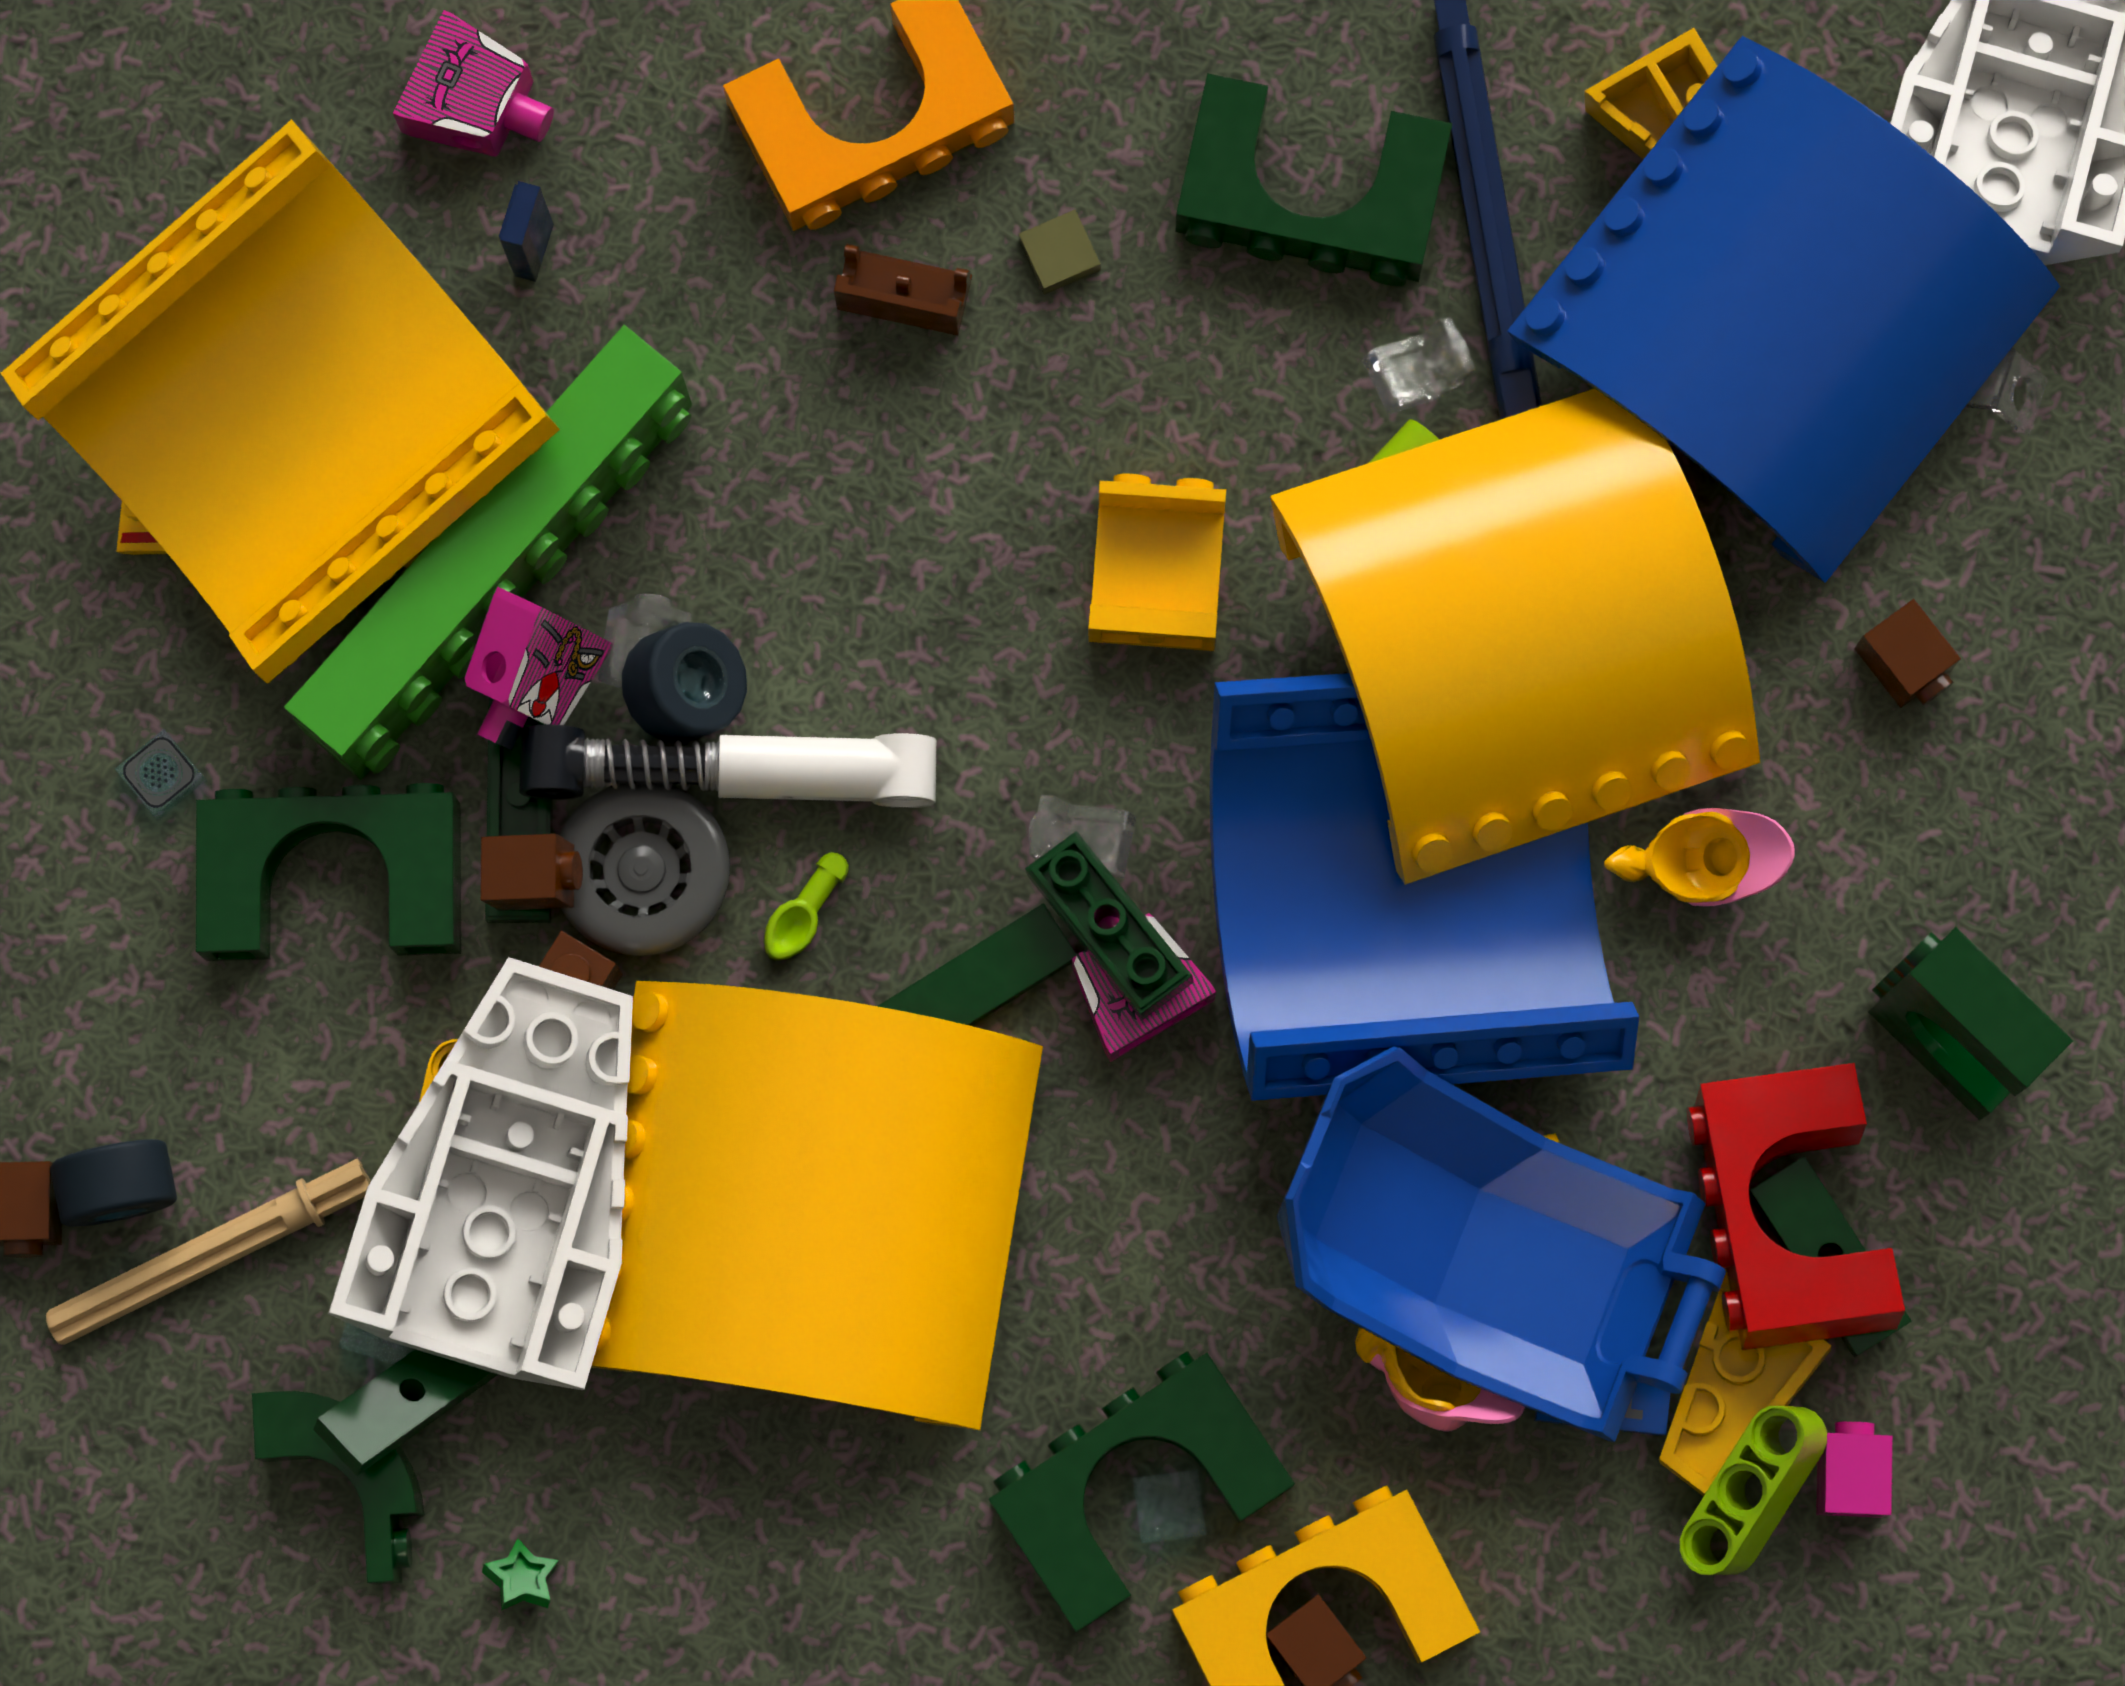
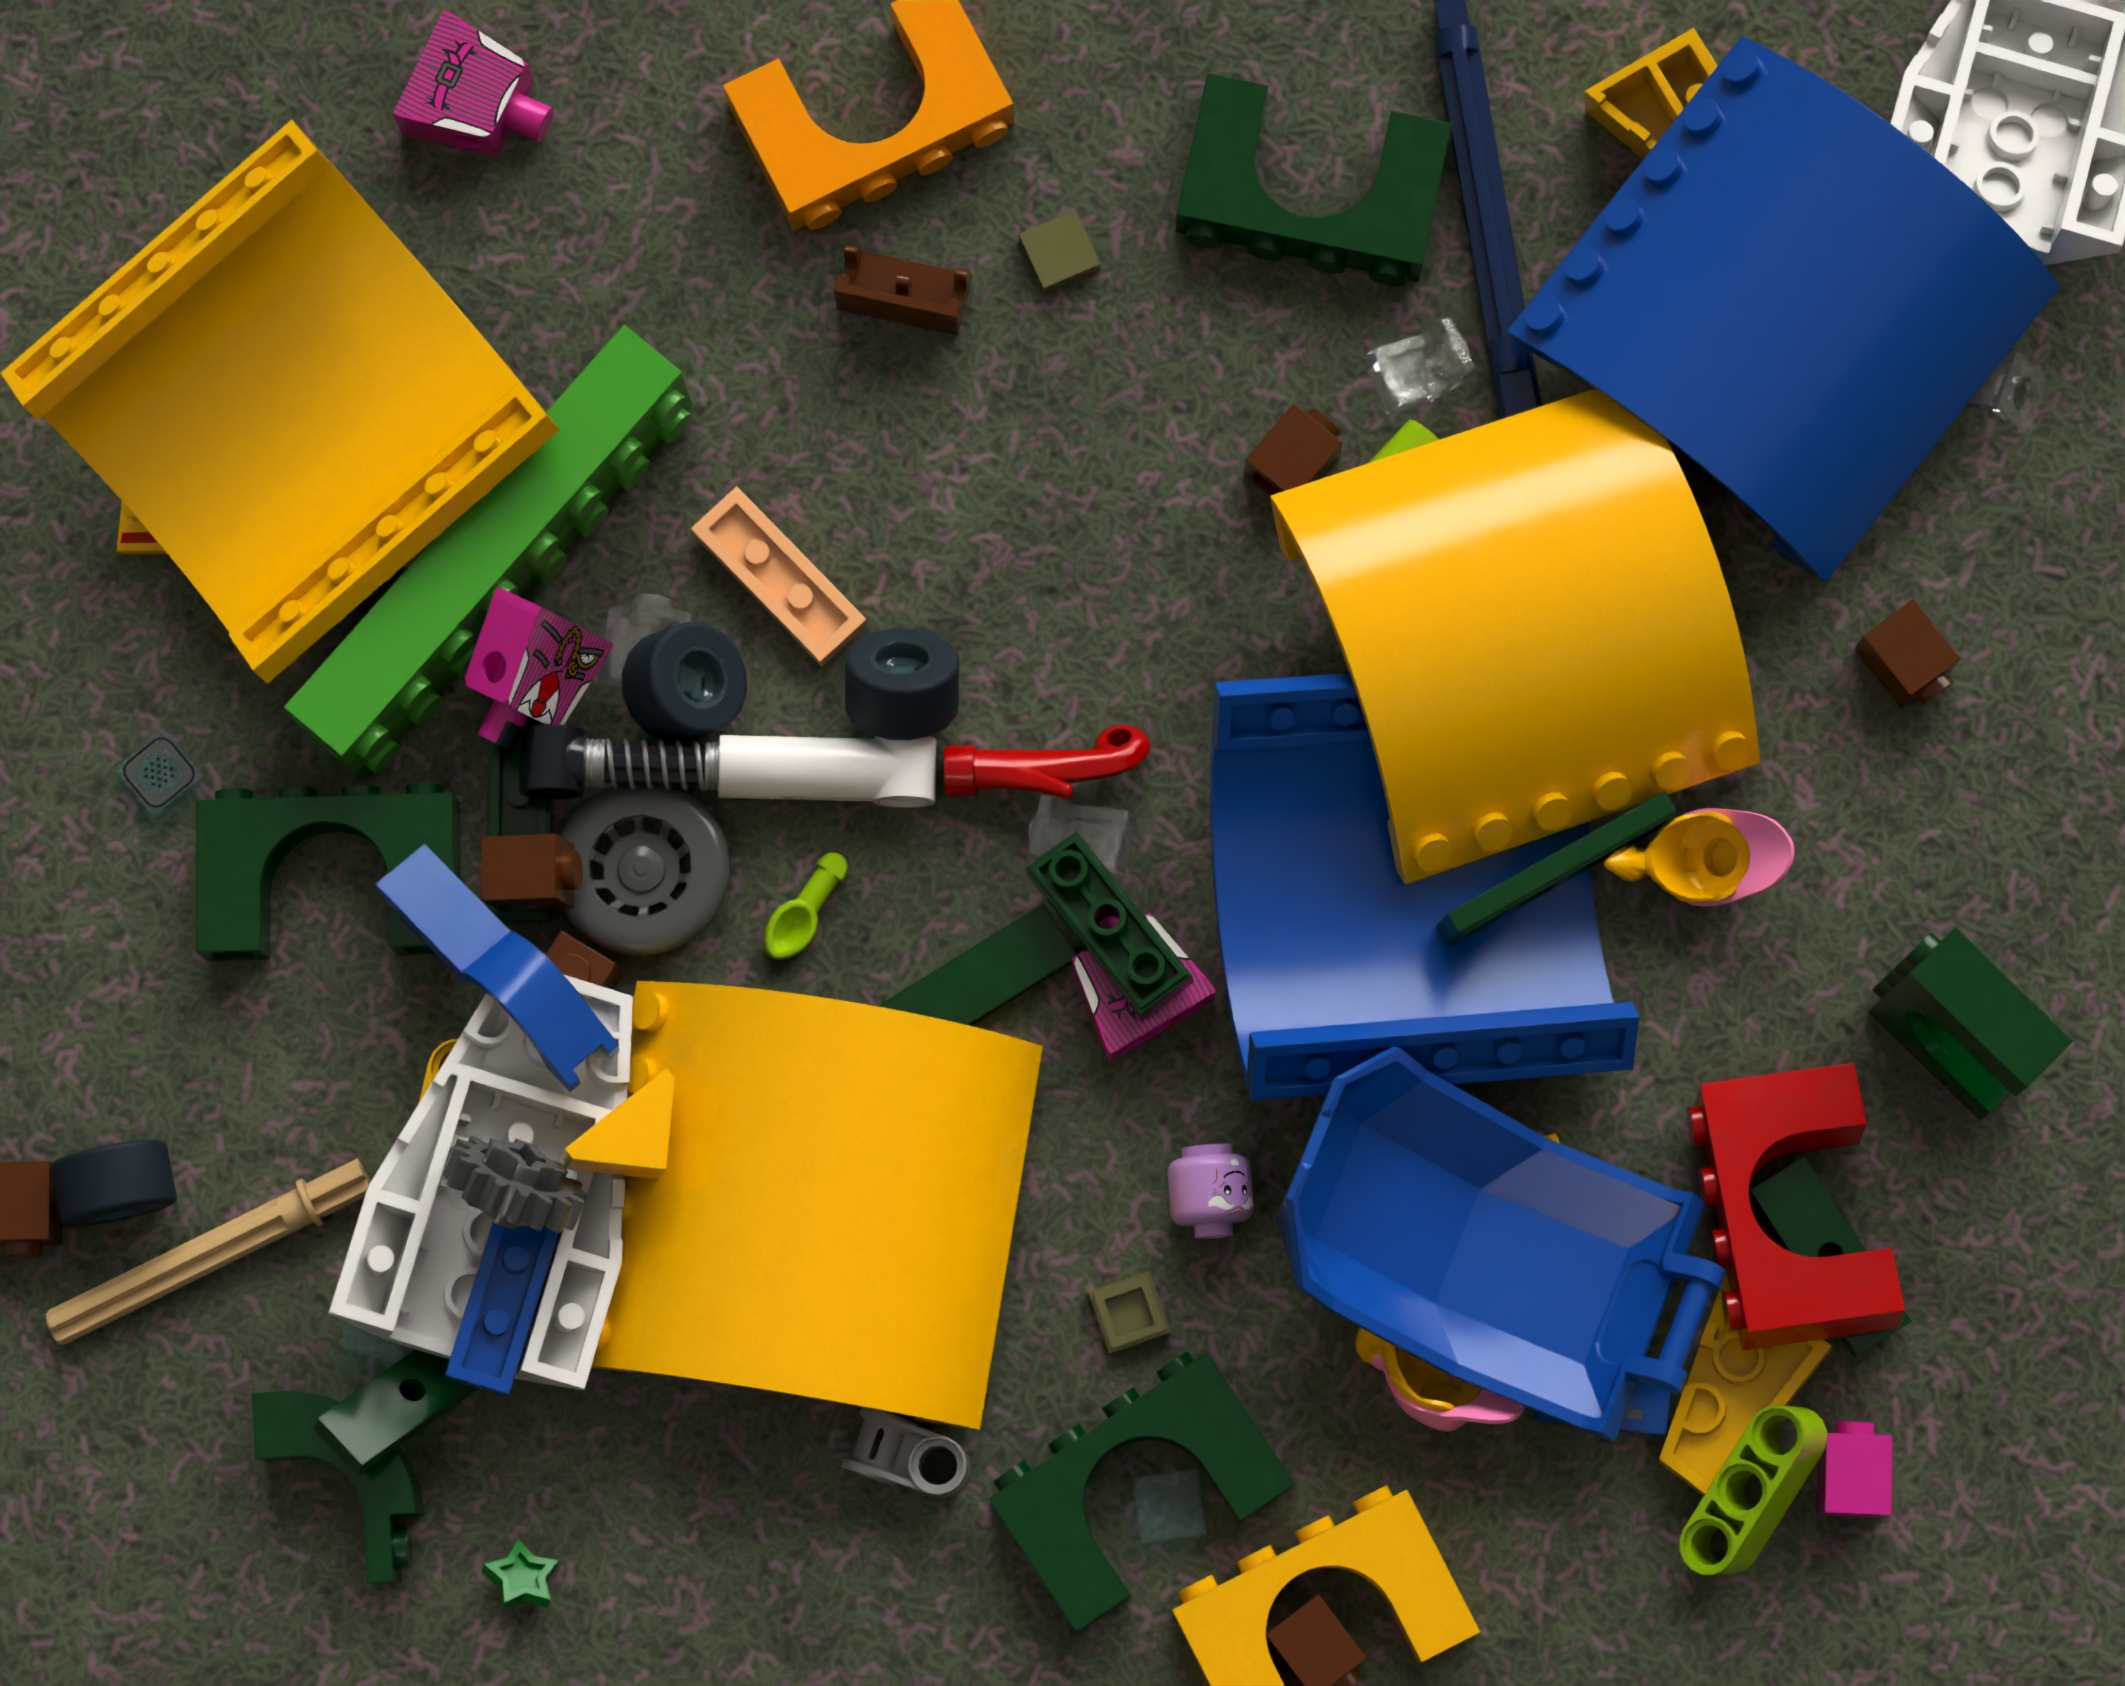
(497, 961): none -> blue piece
(501, 1307): none -> blue plate
(515, 1184): none -> dark grey gear
(526, 230): dark blue tile -> none
(631, 1137): none -> yellow slope
(779, 576): none -> light nougat plate
(902, 684): none -> black wheel
(903, 1454): none -> light grey piece
(1043, 771): none -> red plant
(1129, 1313): none -> olive tile
(1157, 563): yellow panel -> none
(1210, 1190): none -> lavender head
(1294, 451): none -> reddish brown brick
(1556, 869): none -> dark green tile

